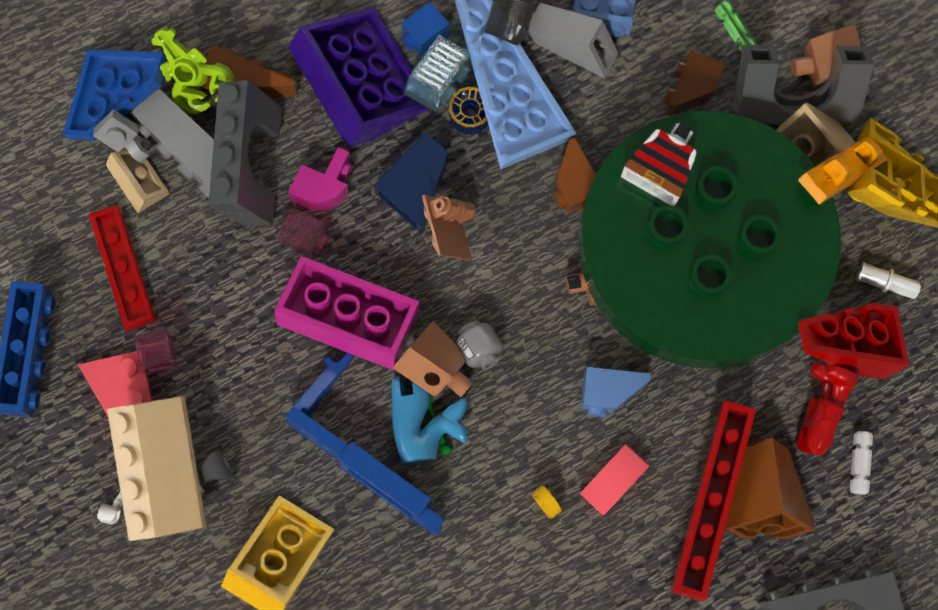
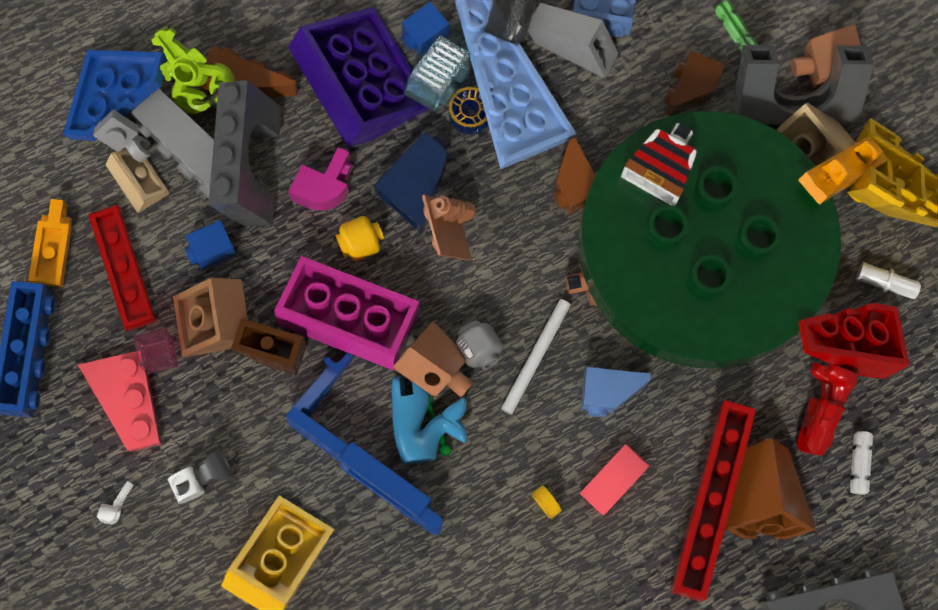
(51, 246): none -> light orange hinge
(156, 468): tan slope -> none
(209, 246): none -> blue brick
(209, 315): none -> medium nougat slope
(269, 346): none -> reddish brown slope
(304, 233): clear pink brick -> none
(359, 238): none -> yellow head
(536, 356): none -> white bar

